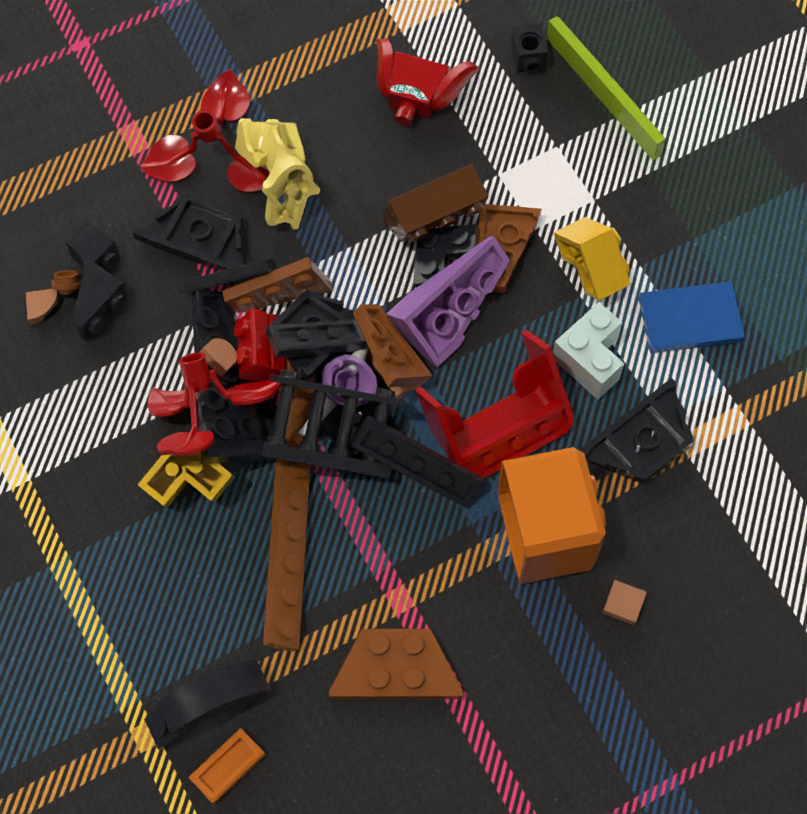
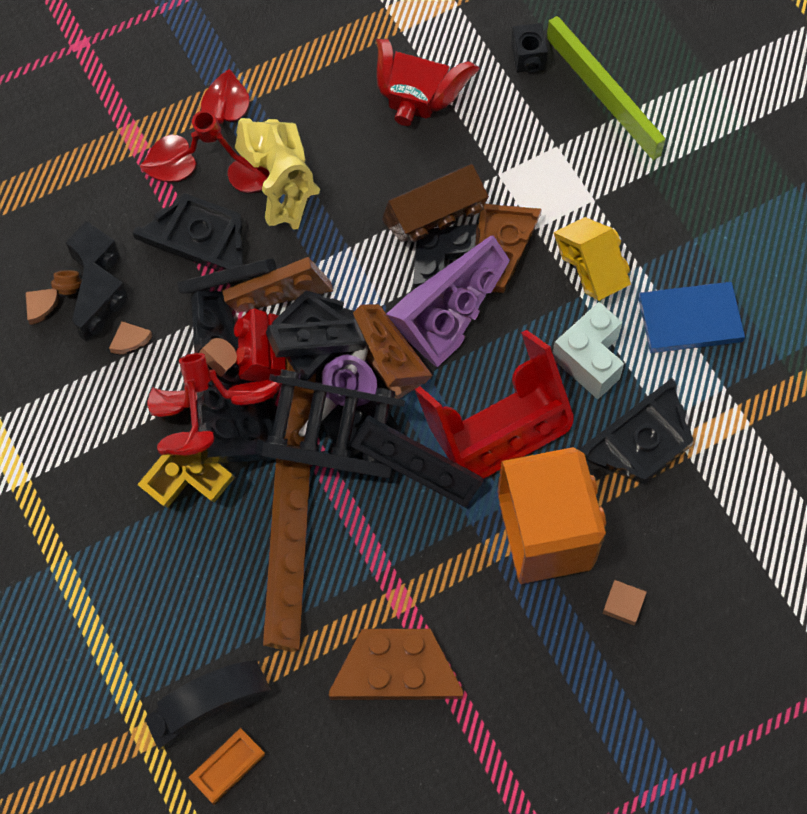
(129, 338): none -> nougat tile

